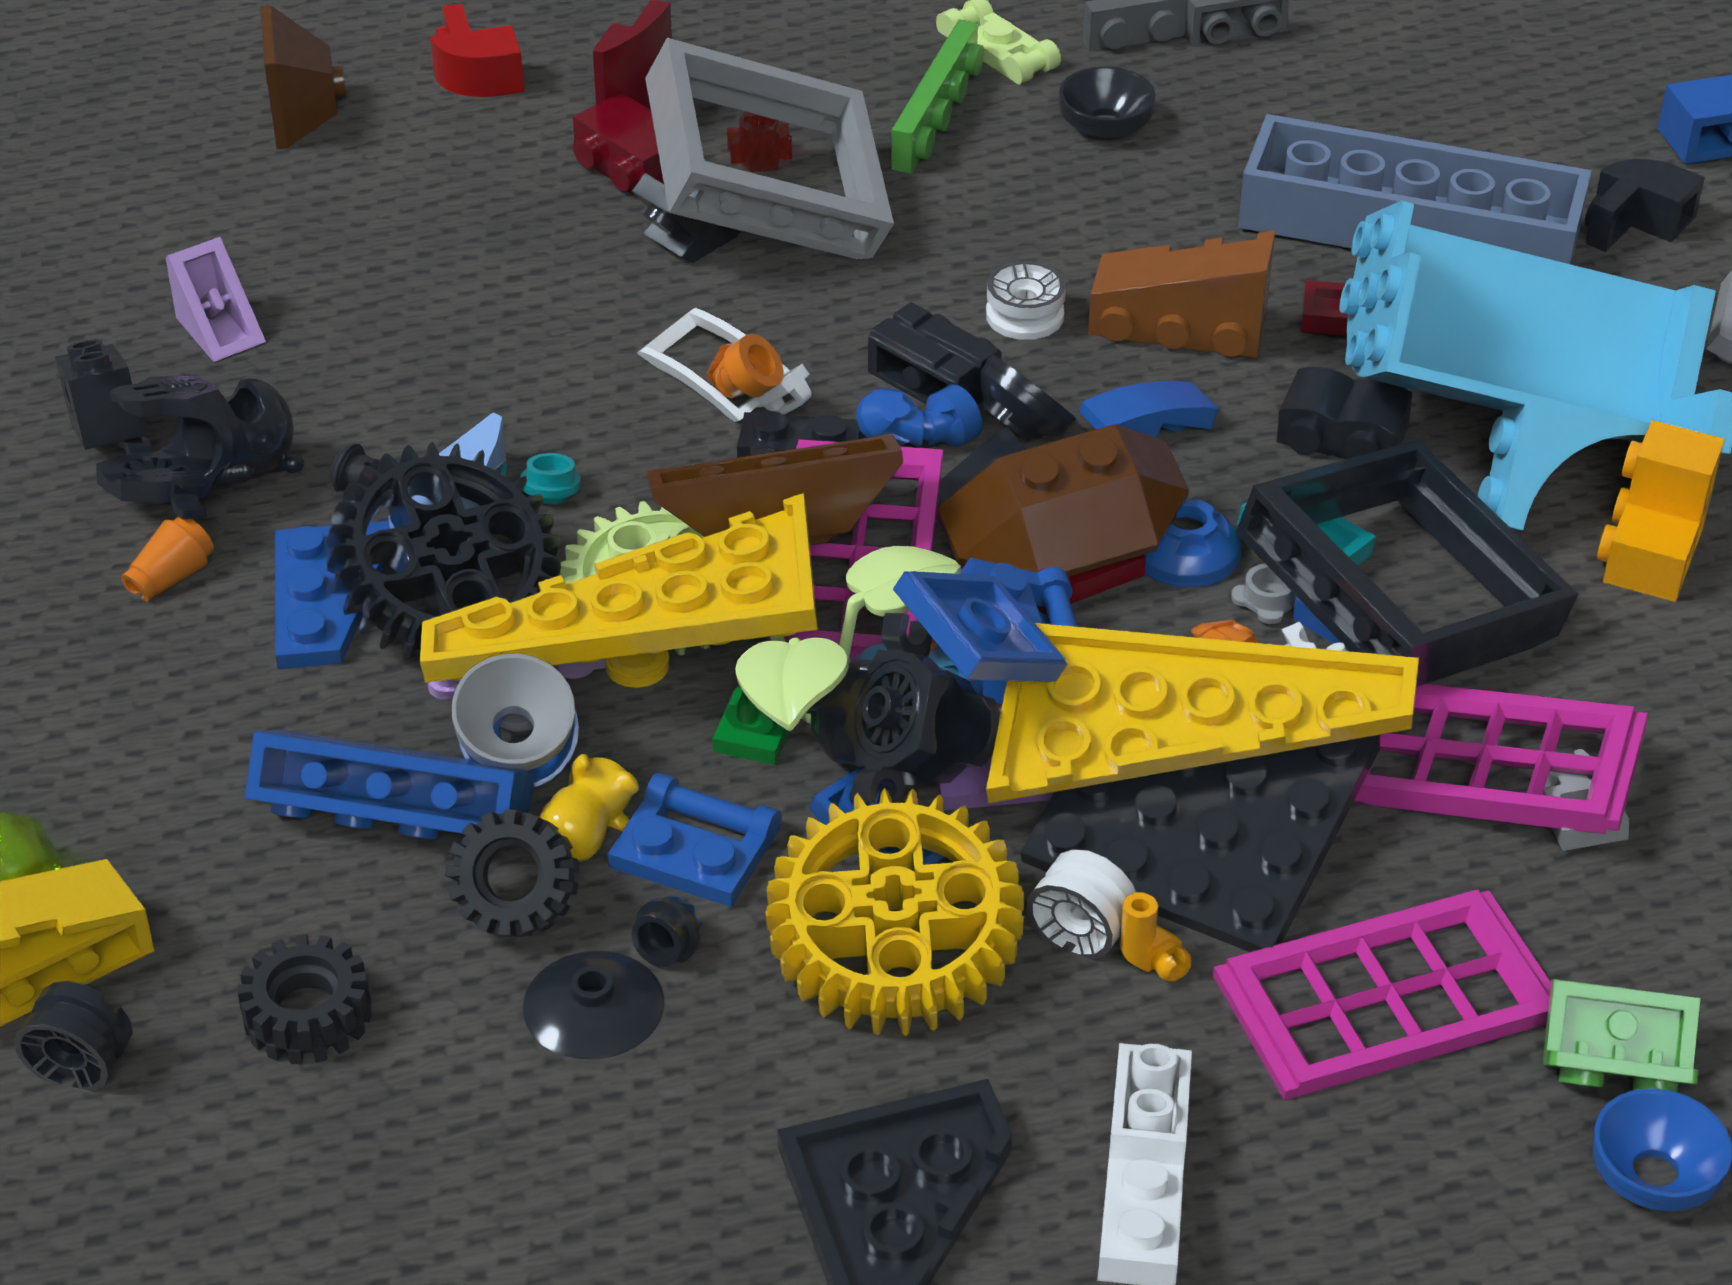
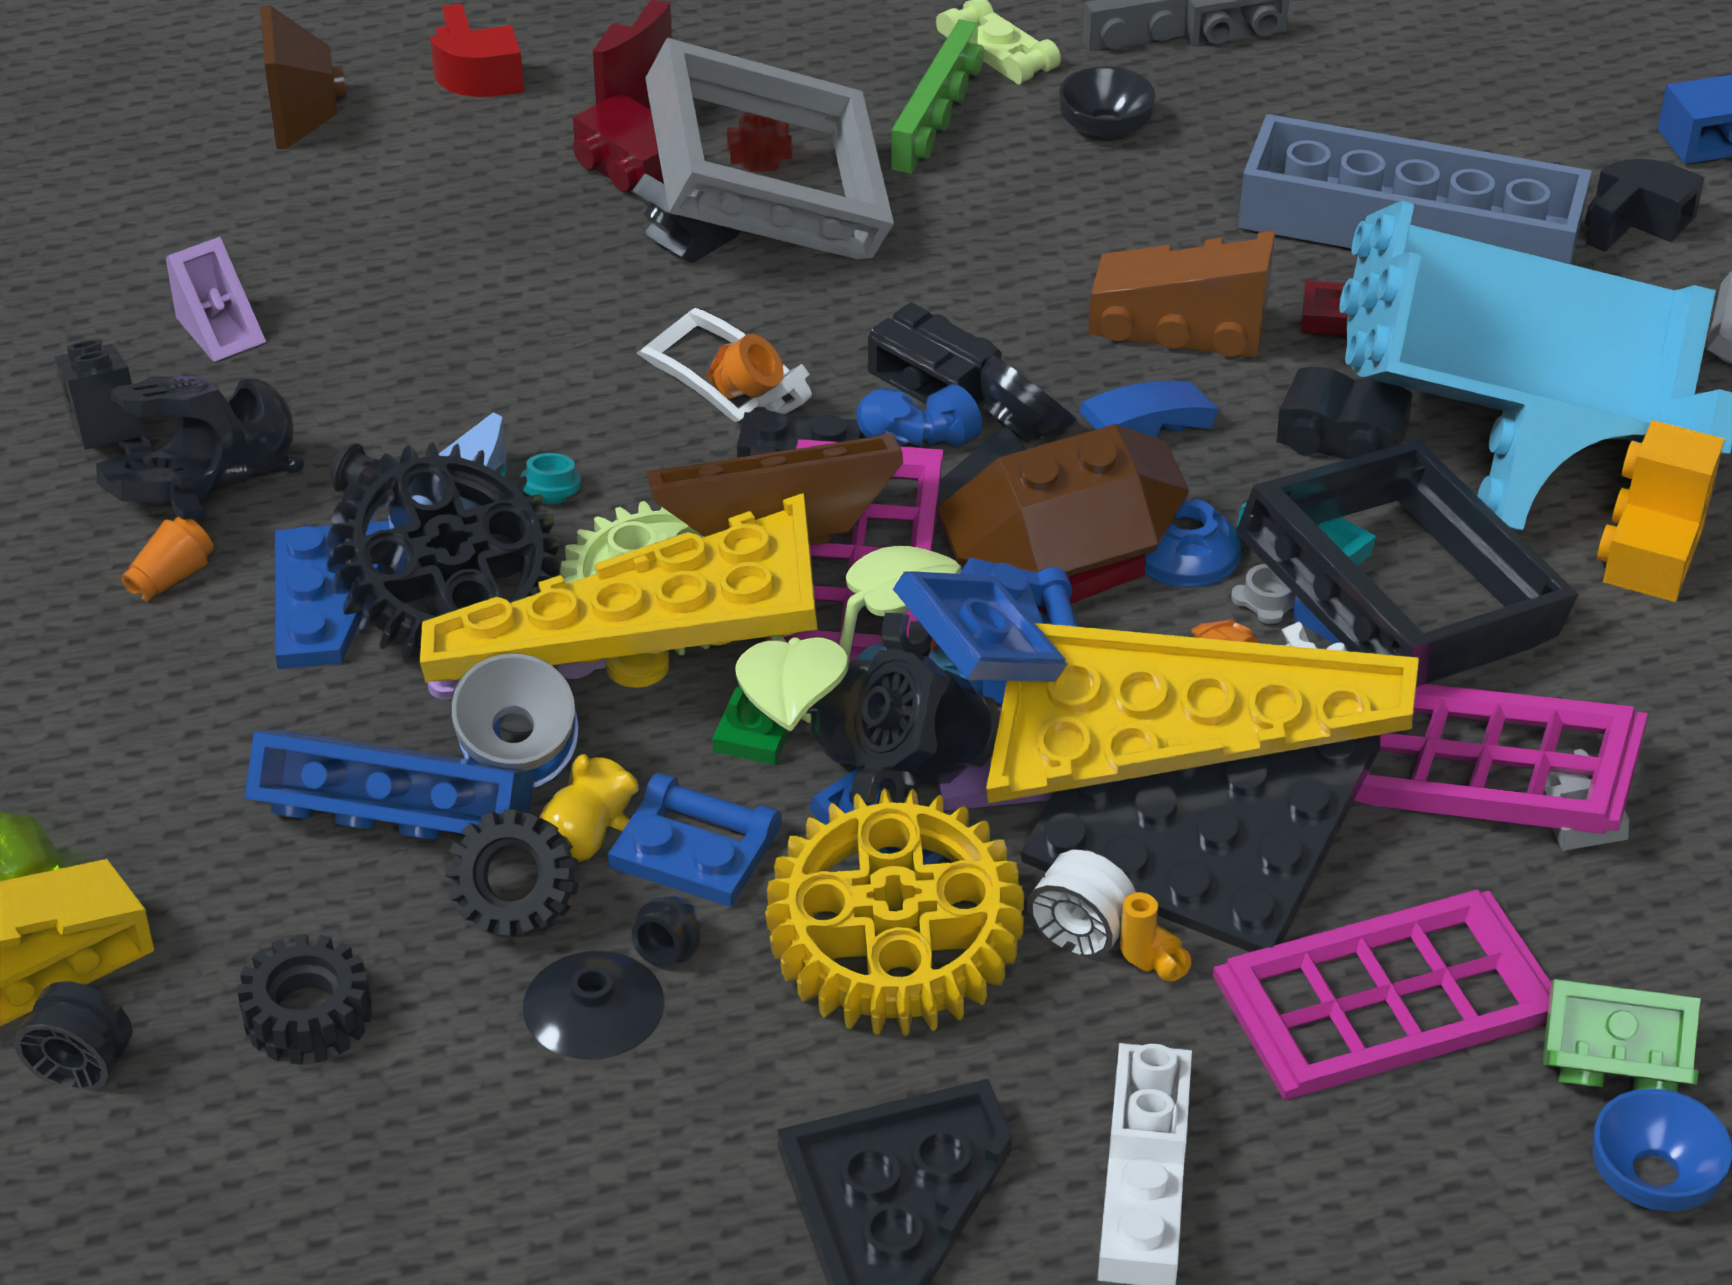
(1025, 300): white wheel -> none

